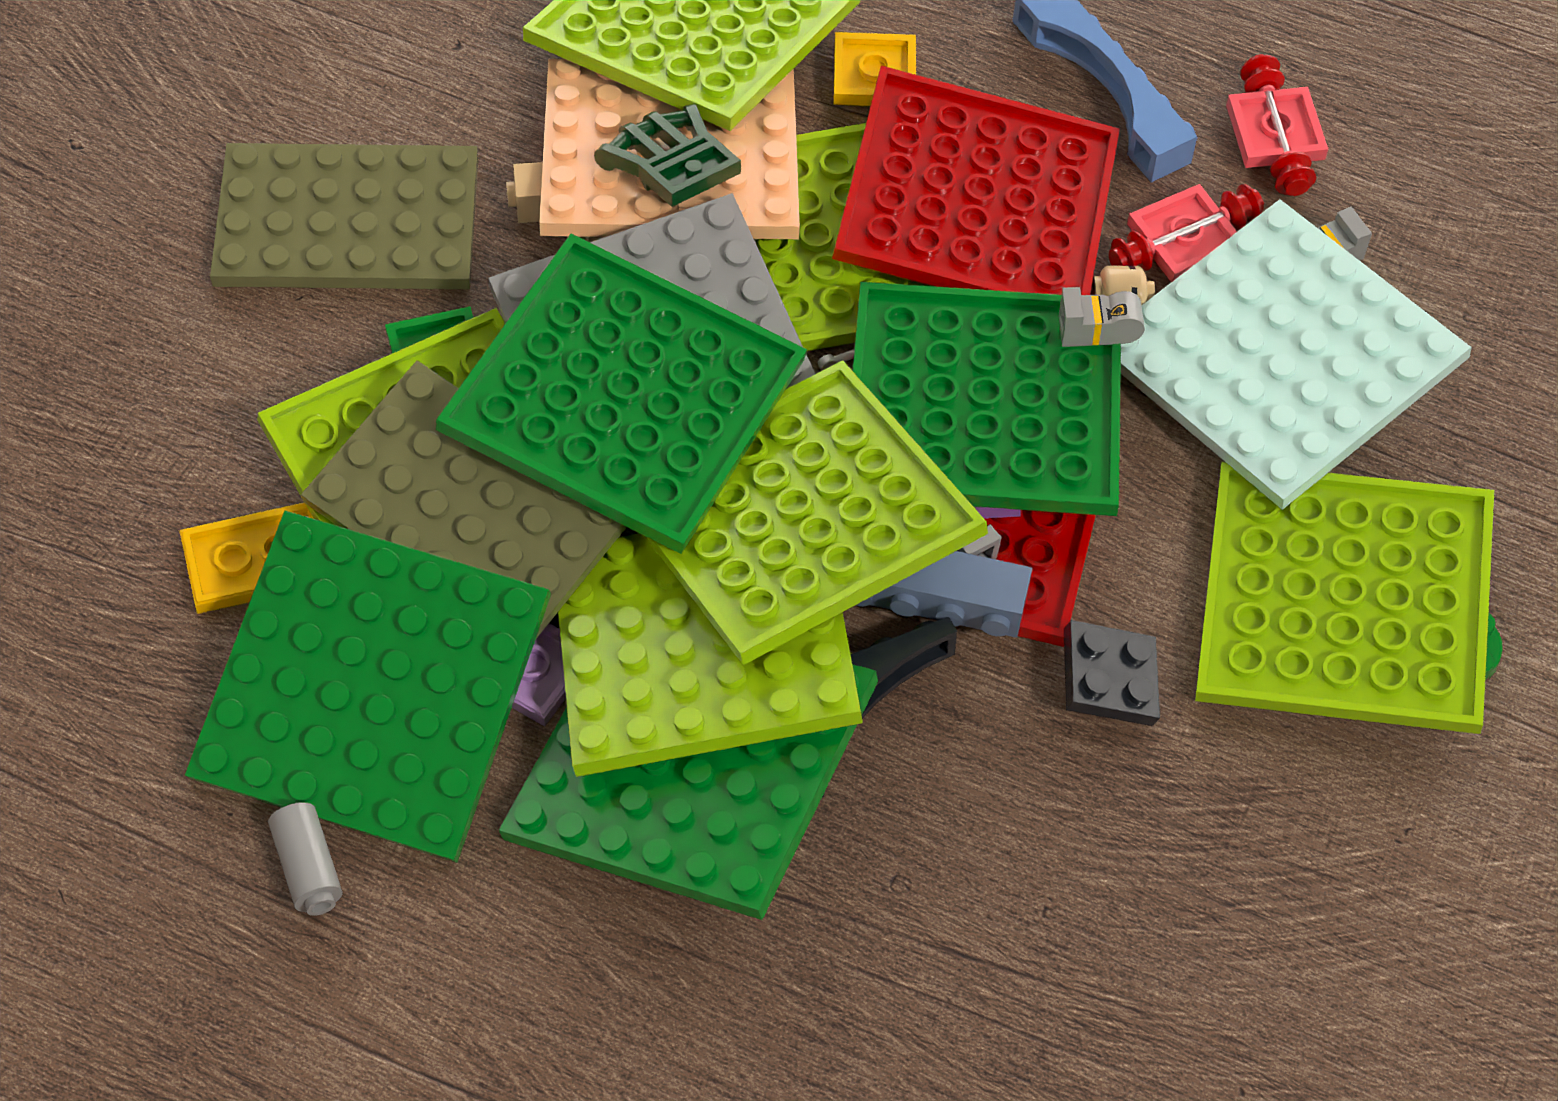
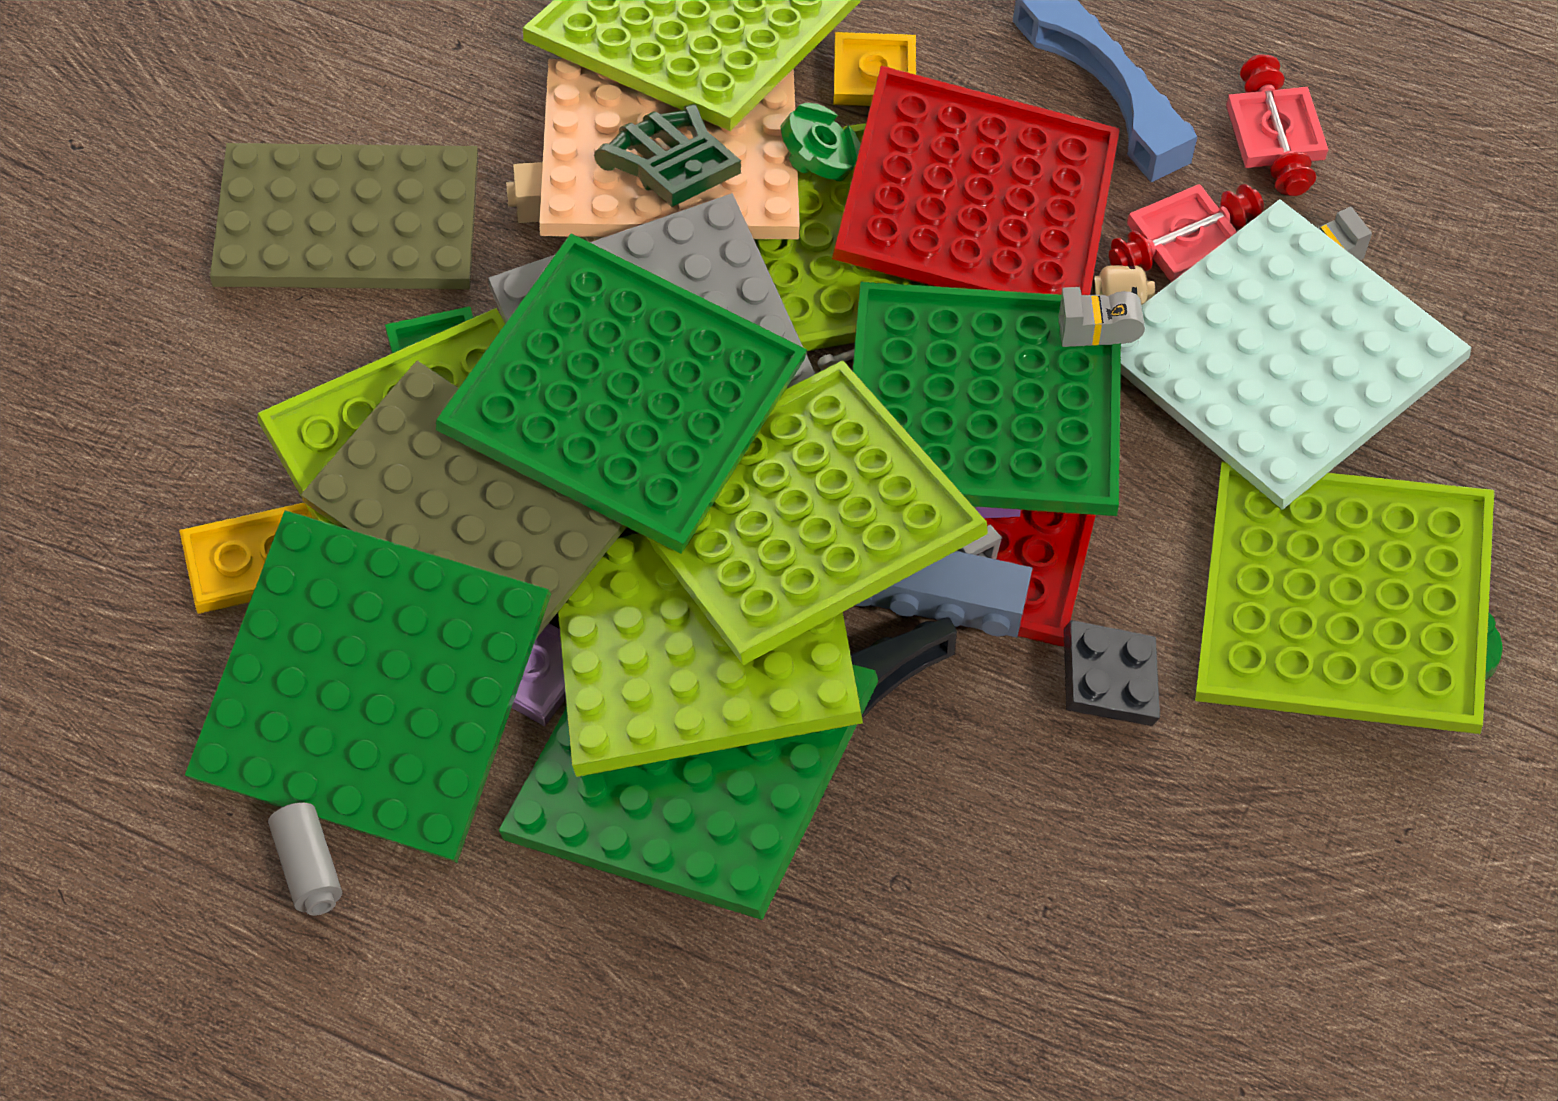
(819, 142): none -> green plate

